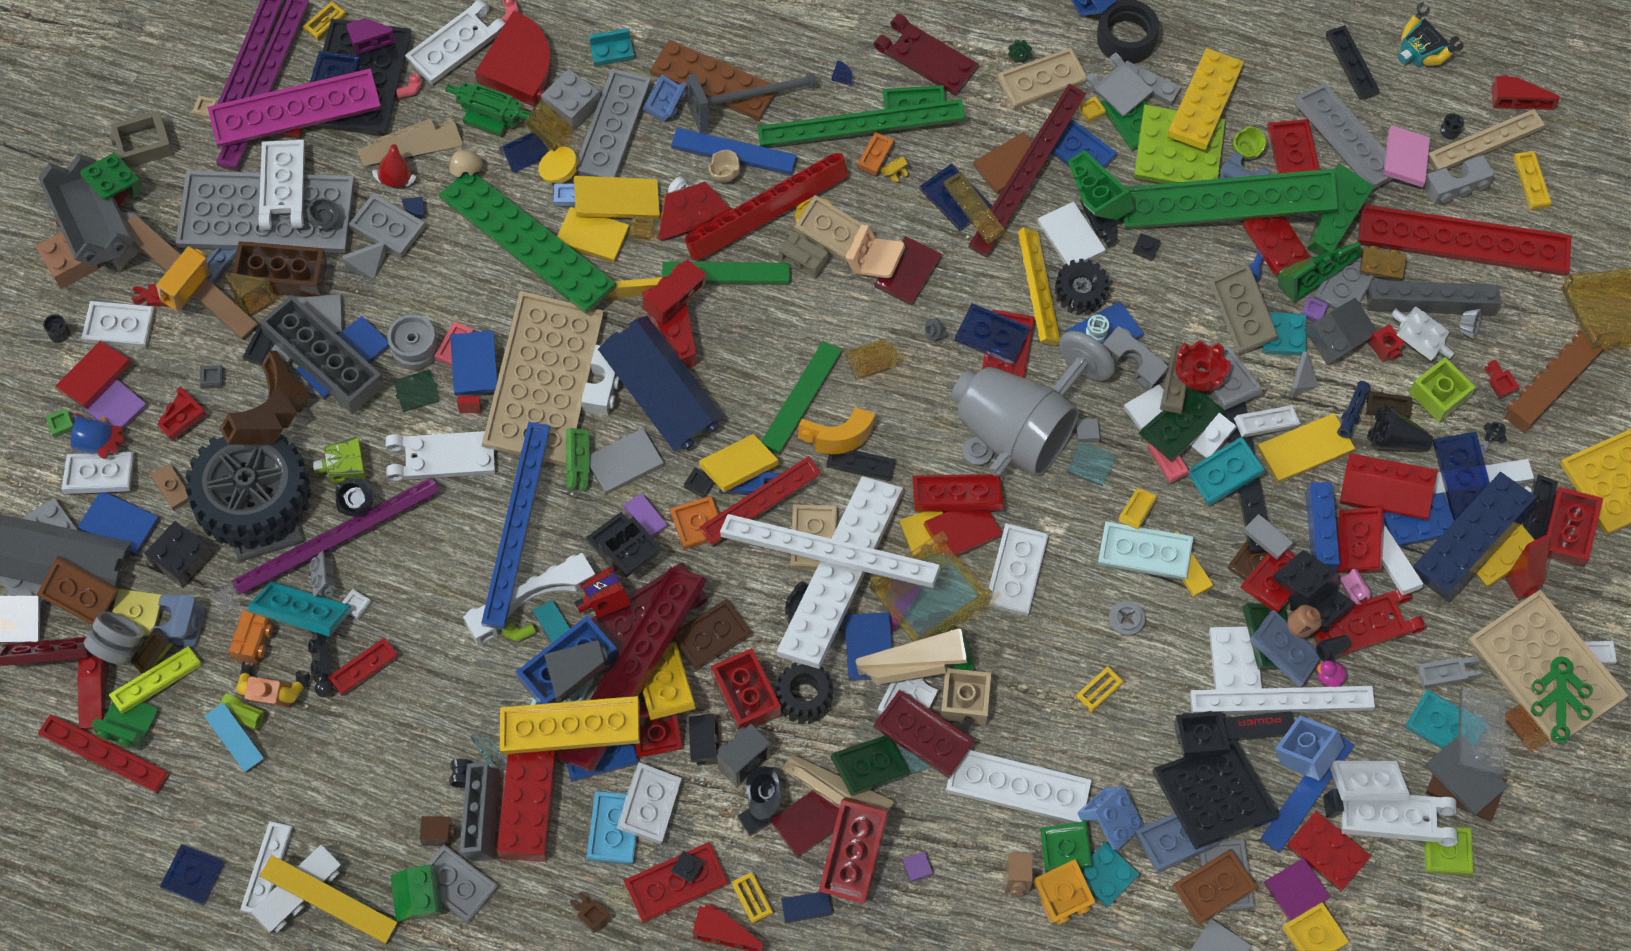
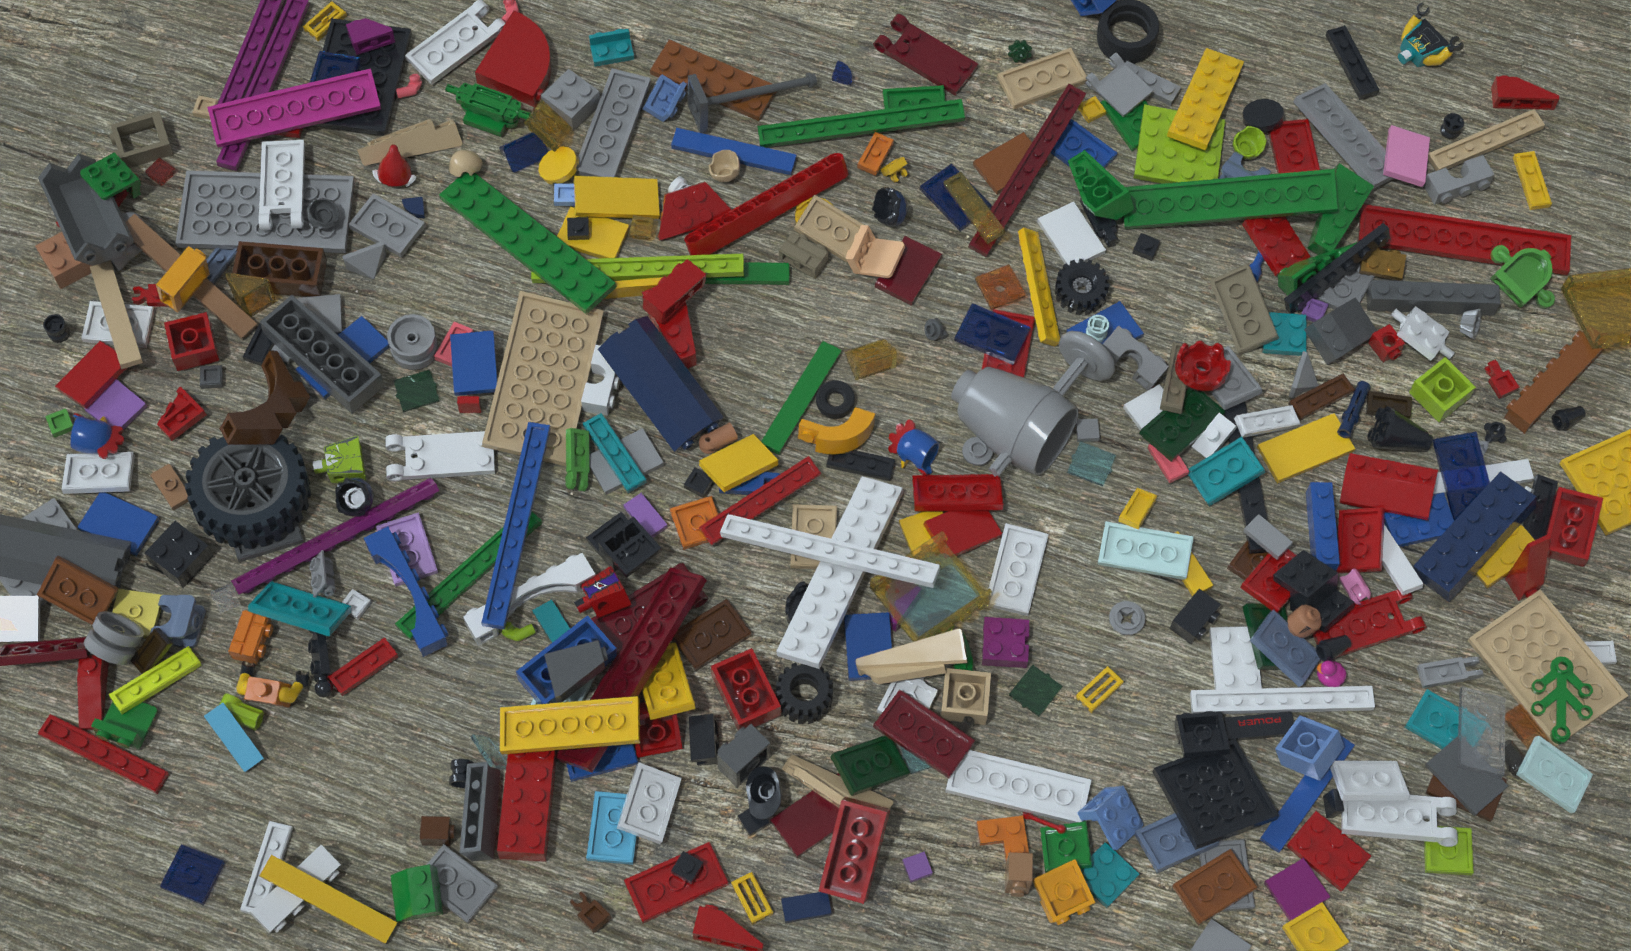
(116, 315): none -> tan tile
(160, 171): none -> clear red tile
(191, 341): none -> red brick
(385, 550): none -> blue arch
(415, 543): none -> lavender tile
(462, 578): none -> green tile
(578, 228): none -> black plate
(614, 453): none -> teal tile
(654, 267): none -> lime plate
(717, 439): none -> nougat piece
(830, 411): none -> black tyre
(890, 207): none -> black hair
(914, 446): none -> blue piece
(1000, 277): none -> clear orange piece
(1004, 830): none -> orange plate
(1005, 642): none -> magenta piece
(1035, 690): none -> clear green piece
(1060, 828): none -> red hinge
(1195, 616): none -> black brick
(1263, 114): none -> black tile
(1322, 396): none -> reddish brown tile
(1330, 274): none -> black plate
(1513, 757): none -> clear smoke cone
(1524, 275): none -> bright green piece
(1554, 774): none -> light aqua tile
(1567, 417): none -> black cone

